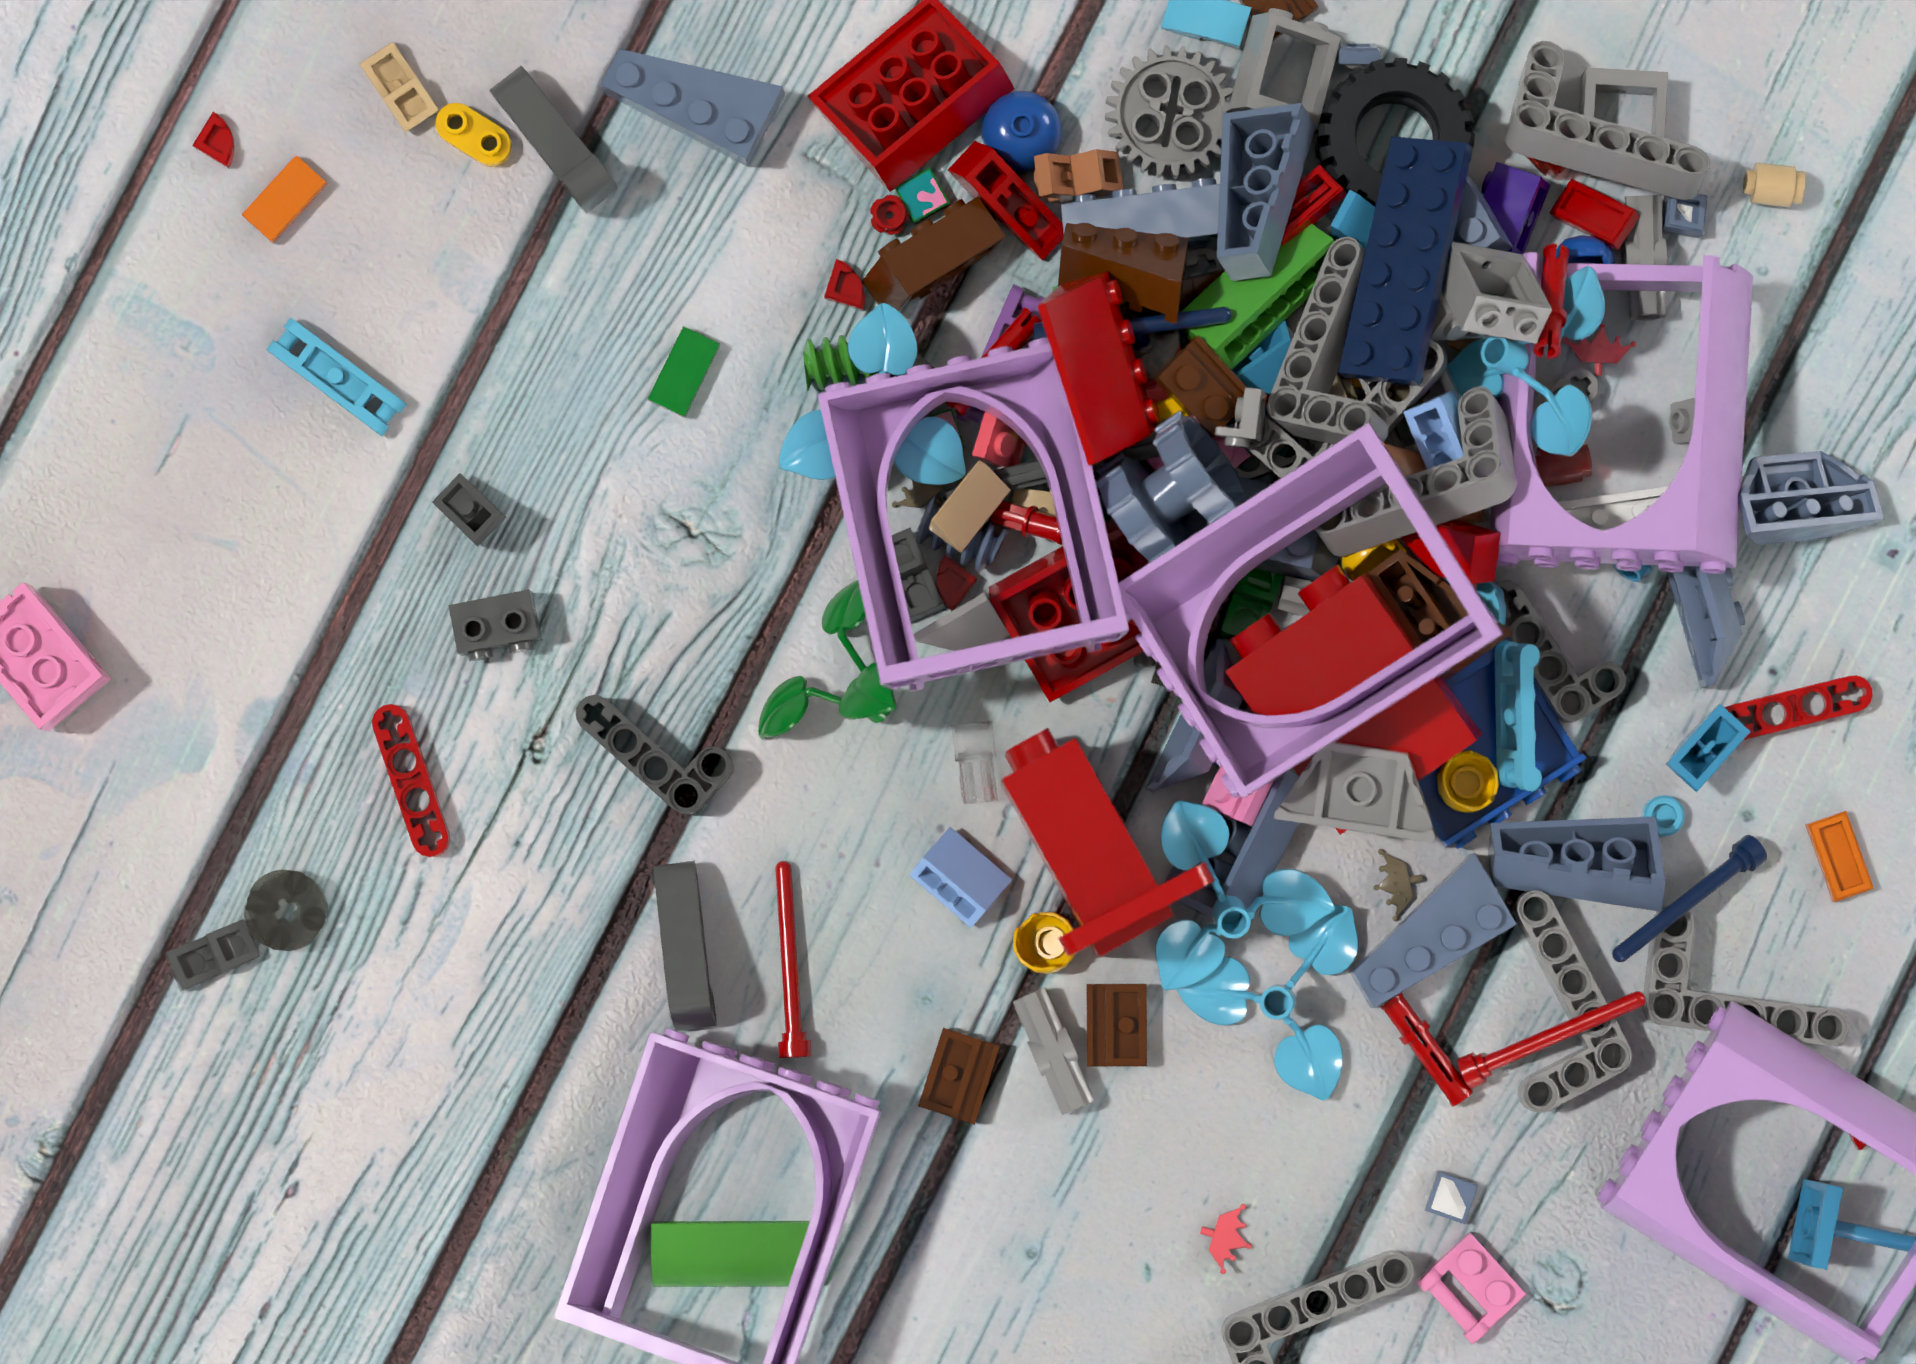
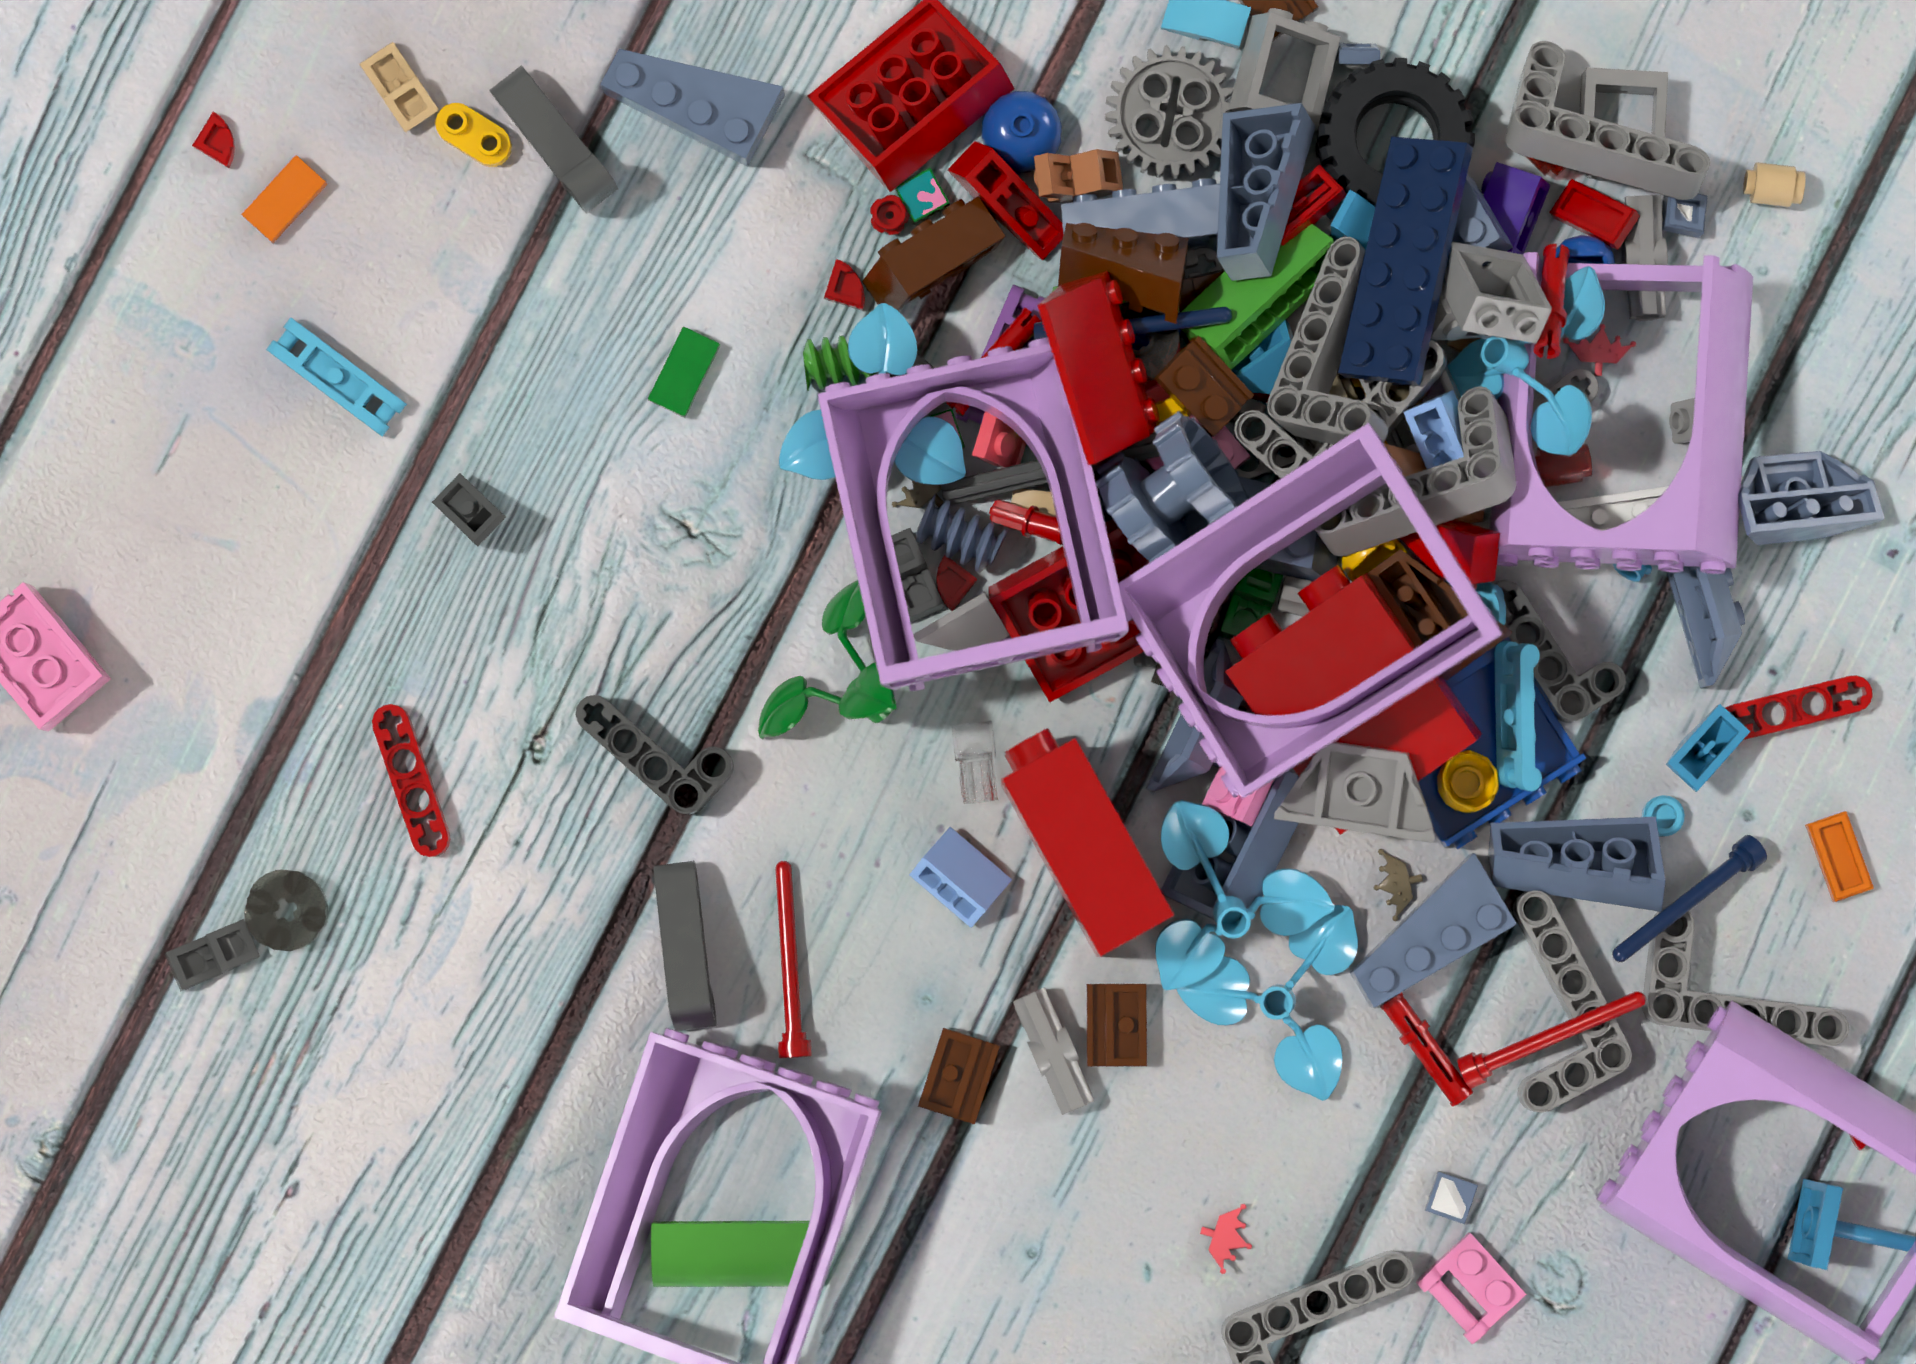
(495, 624): dark grey brick -> none
(969, 506): tan slope -> none
(1038, 942): yellow hair -> none
(1136, 909): red beam -> none
(1251, 413): light grey bracket -> none

